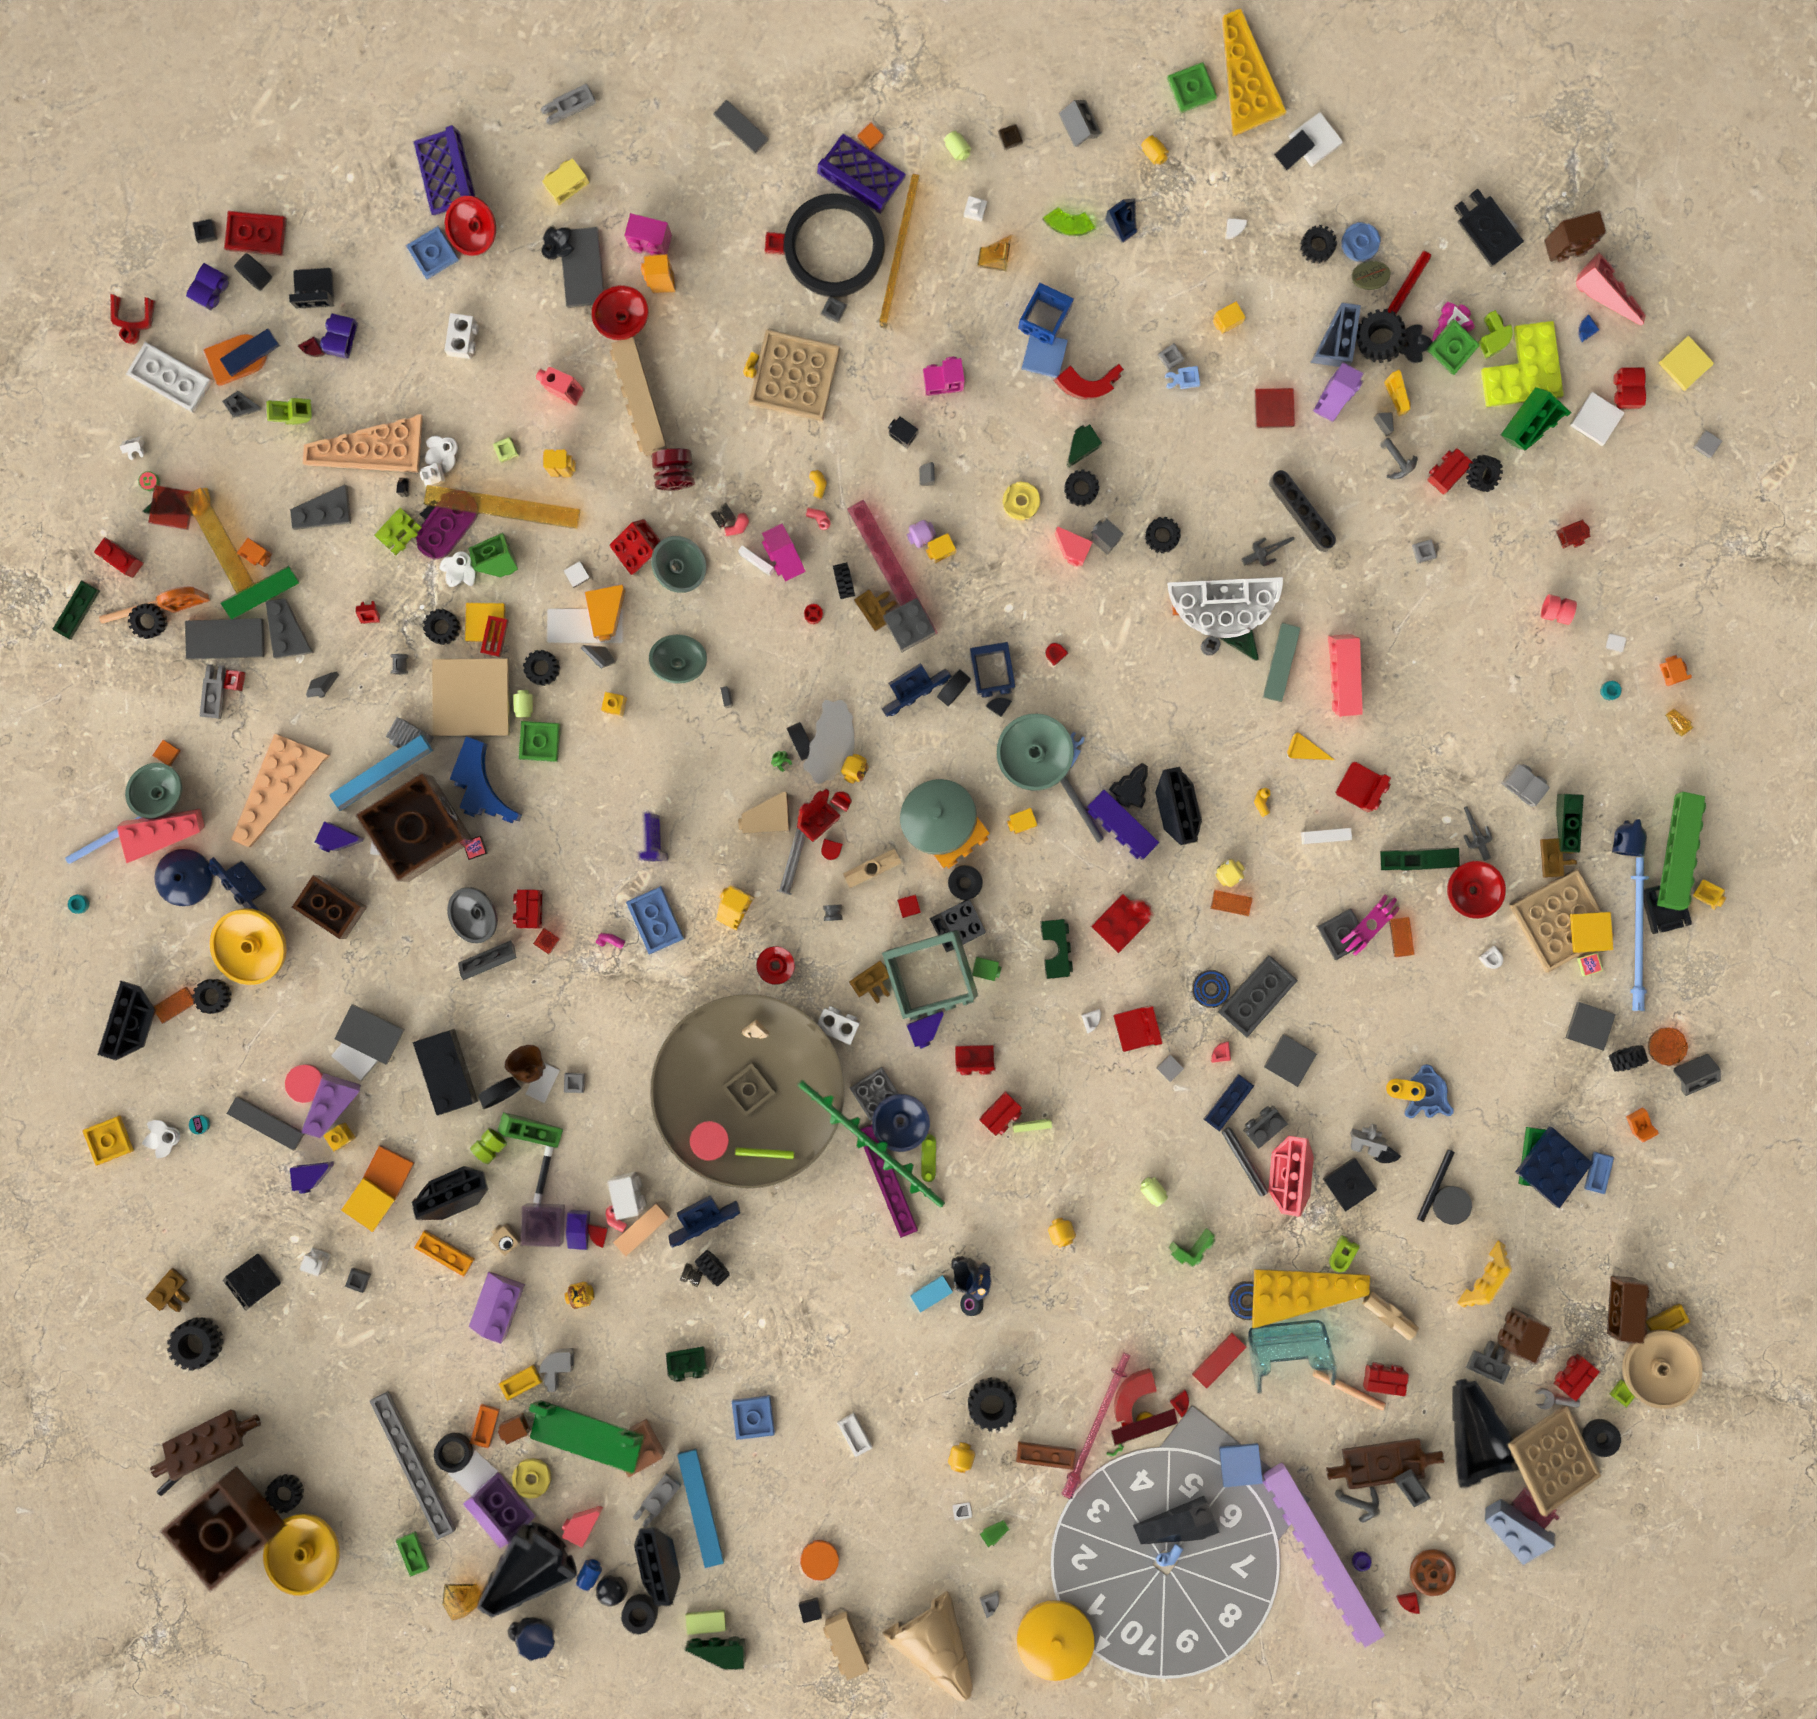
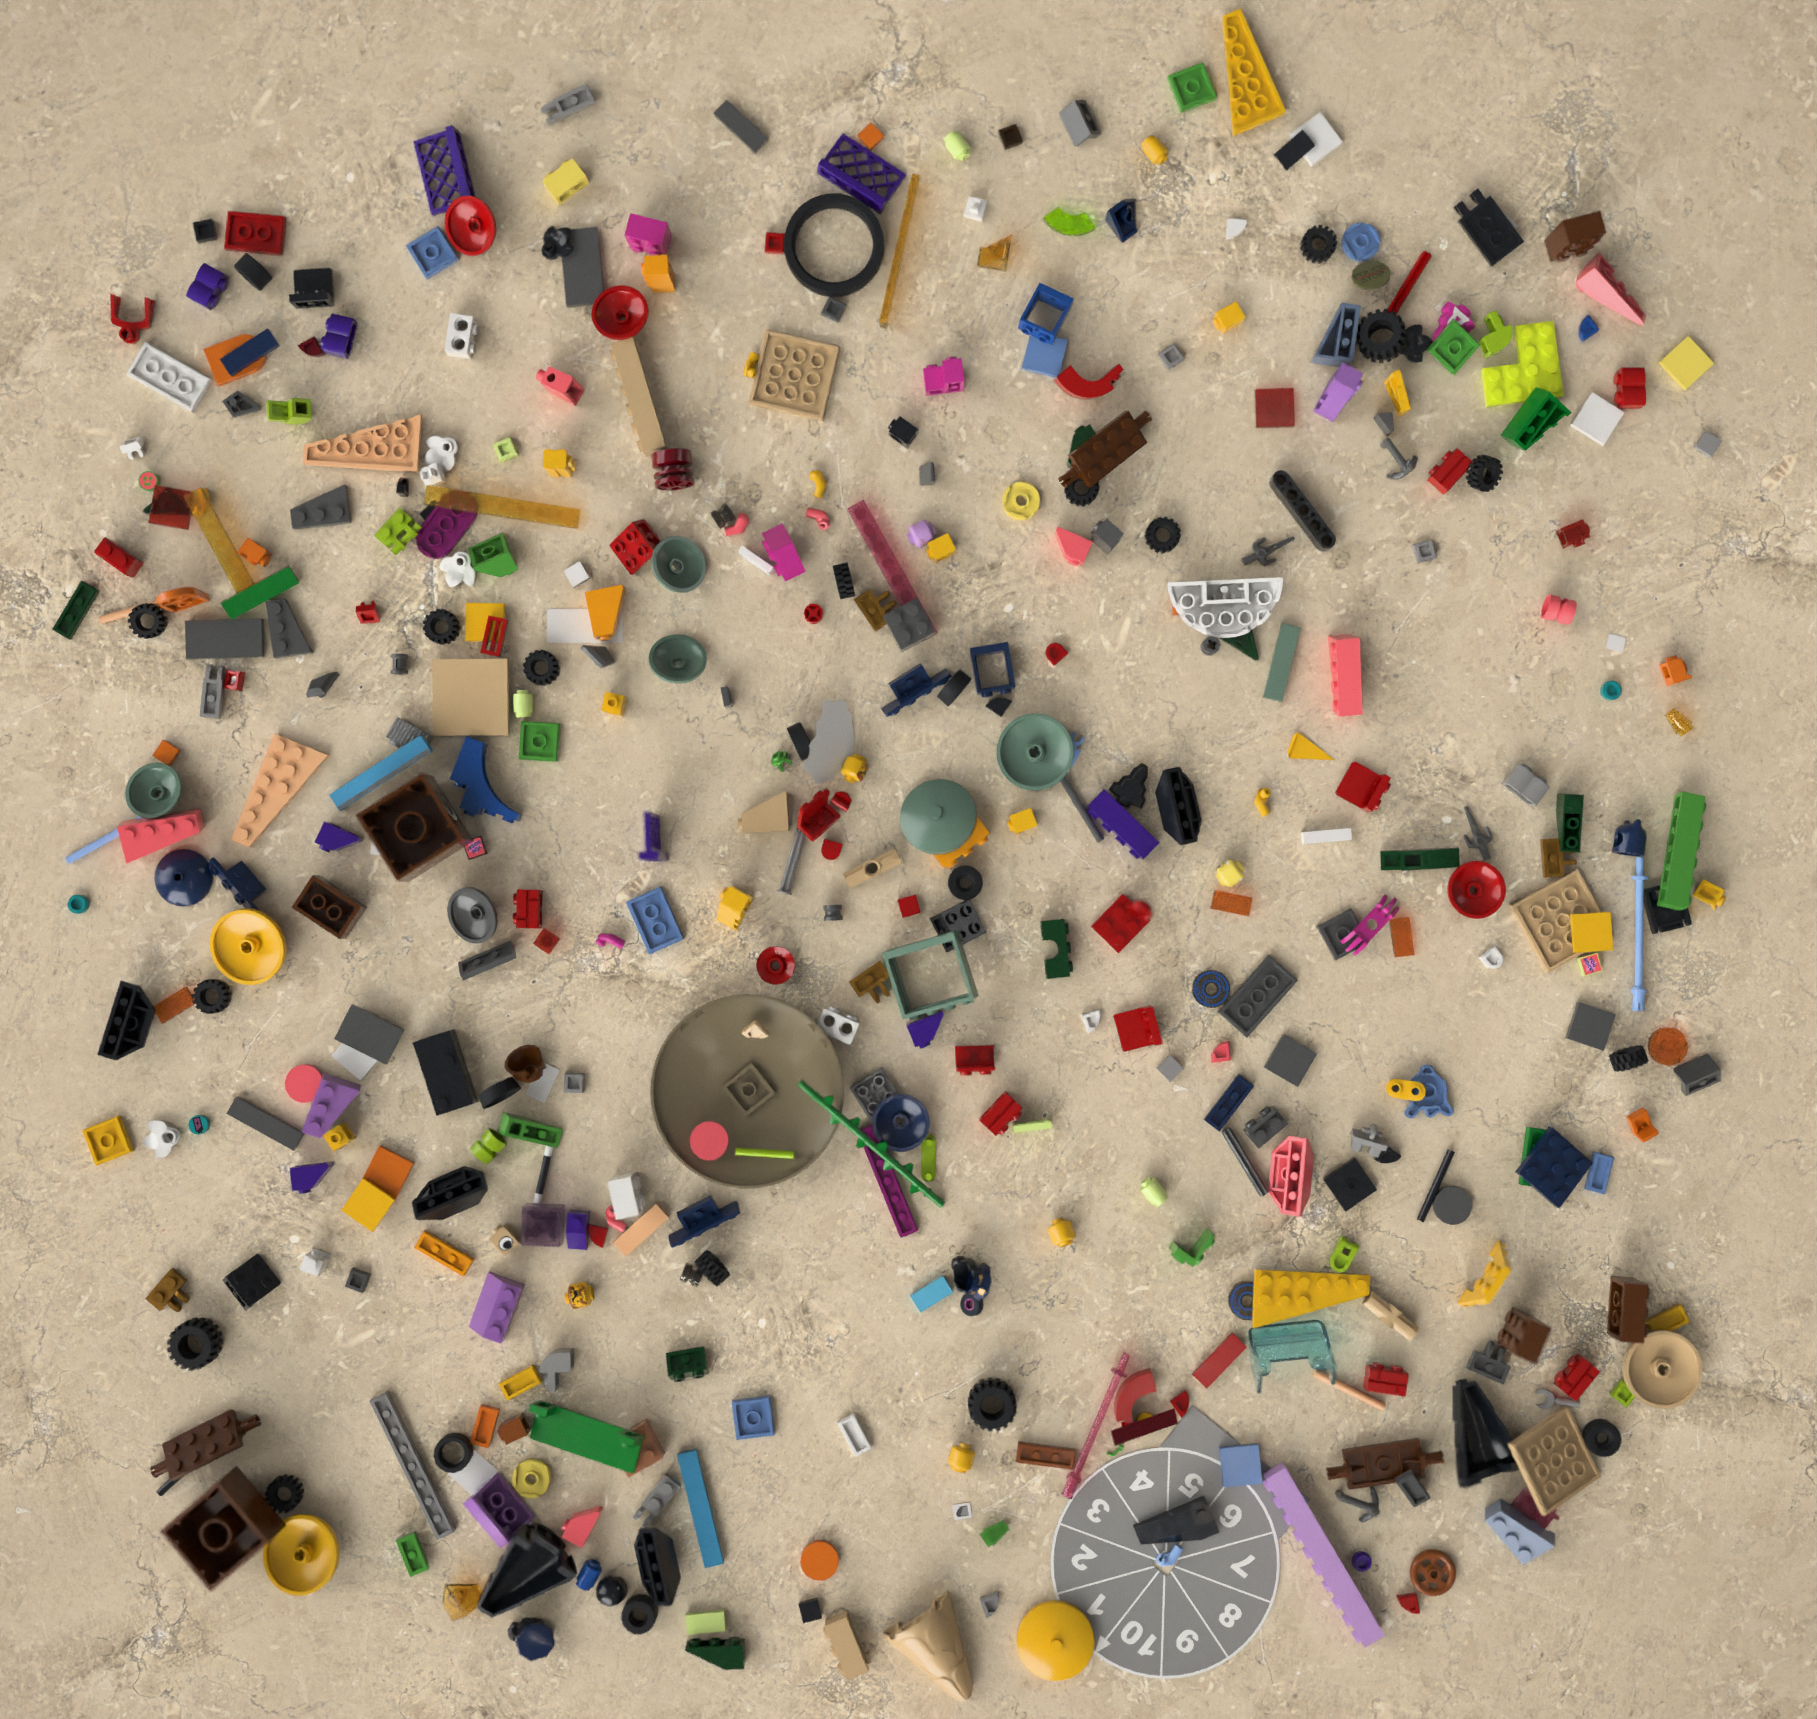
(986, 969): bright green brick -> none
(1106, 449): none -> reddish brown plate
(1186, 377): light blue plate -> none

